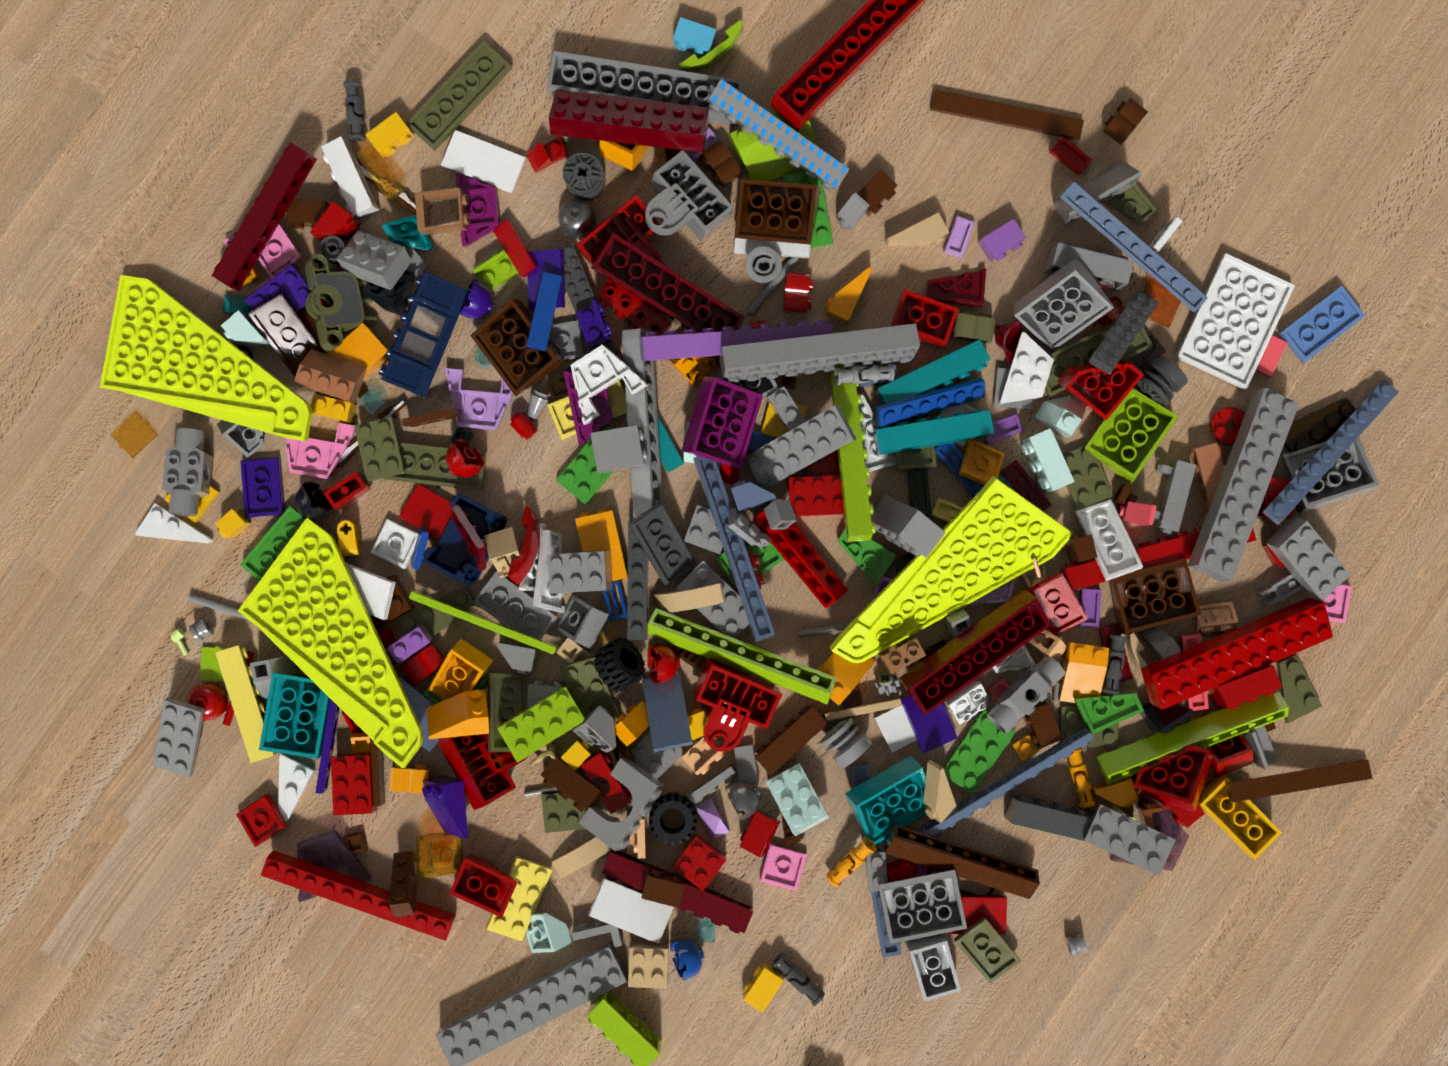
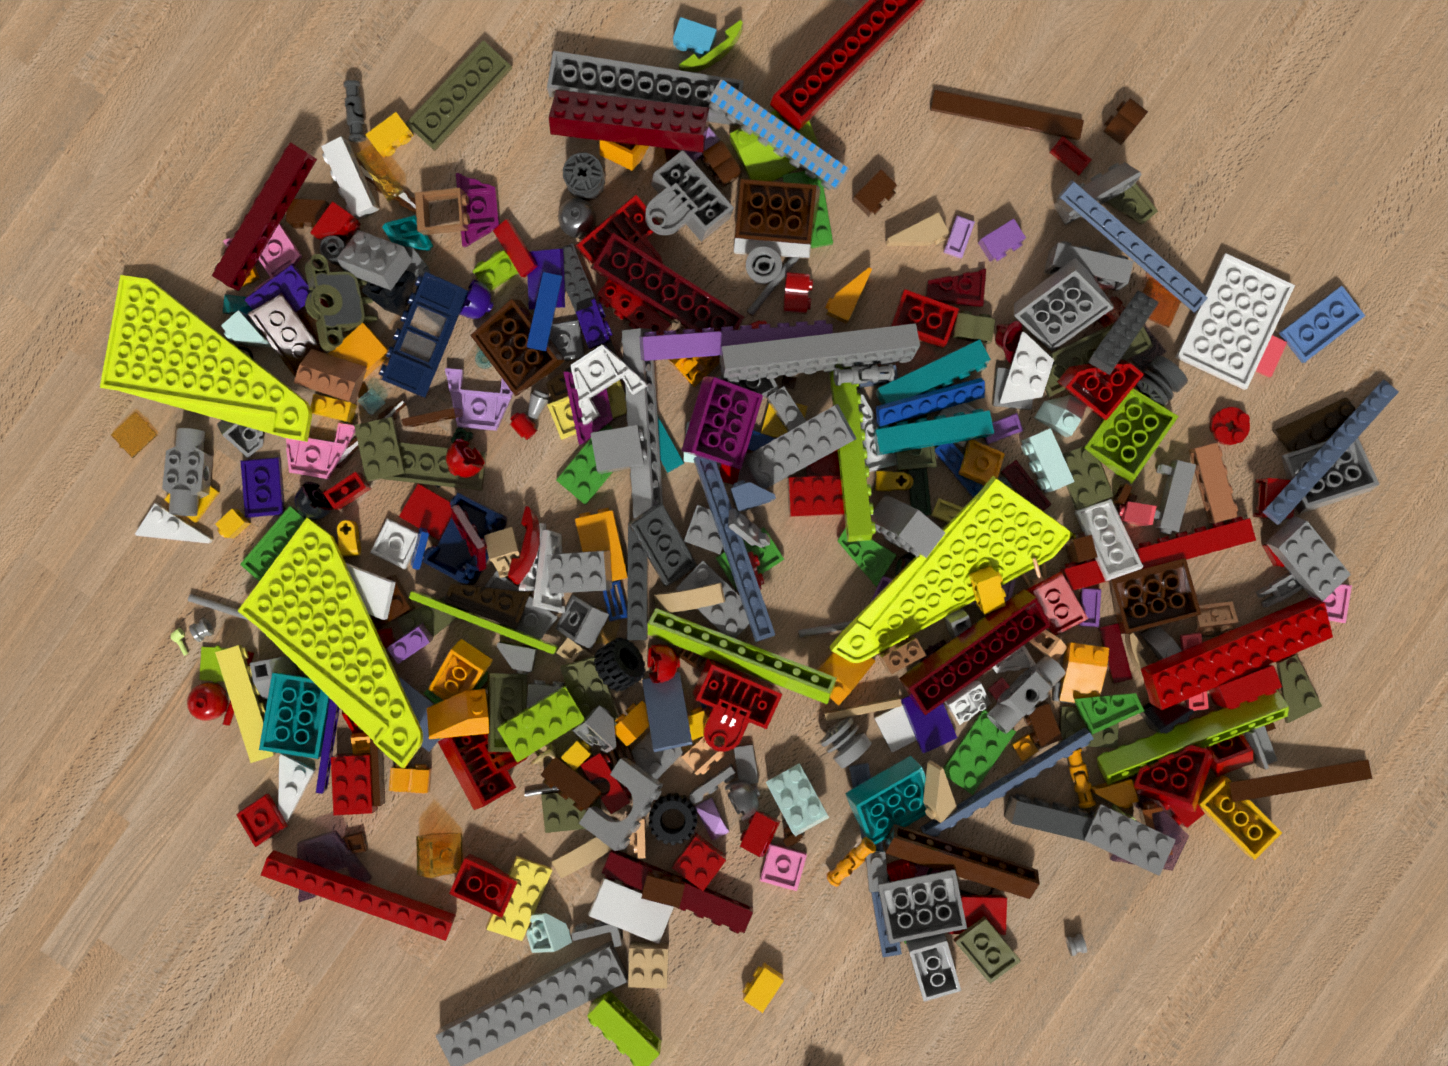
(178, 737): light grey plate -> none
(403, 884): reddish brown brick -> none
(423, 664): red brick -> none
(447, 802): dark purple slope -> none
(483, 161): white tile -> none
(492, 603): none -> dark brown wing
(545, 155): red slope -> none
(687, 958): blue cylinder -> none
(705, 931): clear light blue plate -> none
(780, 514): light grey brick -> none
(791, 739): reddish brown brick -> none
(796, 977): dark grey piece -> none
(804, 561): red brick -> none
(852, 212): light grey slope -> none
(853, 698): reddish brown tile -> none
(887, 684): light grey gear -> none
(891, 481): none -> yellow piece
(988, 589): none -> yellow brick
(1115, 666): dark grey piece -> none
(1165, 234): white tile -> none
(1243, 485): light grey brick -> none

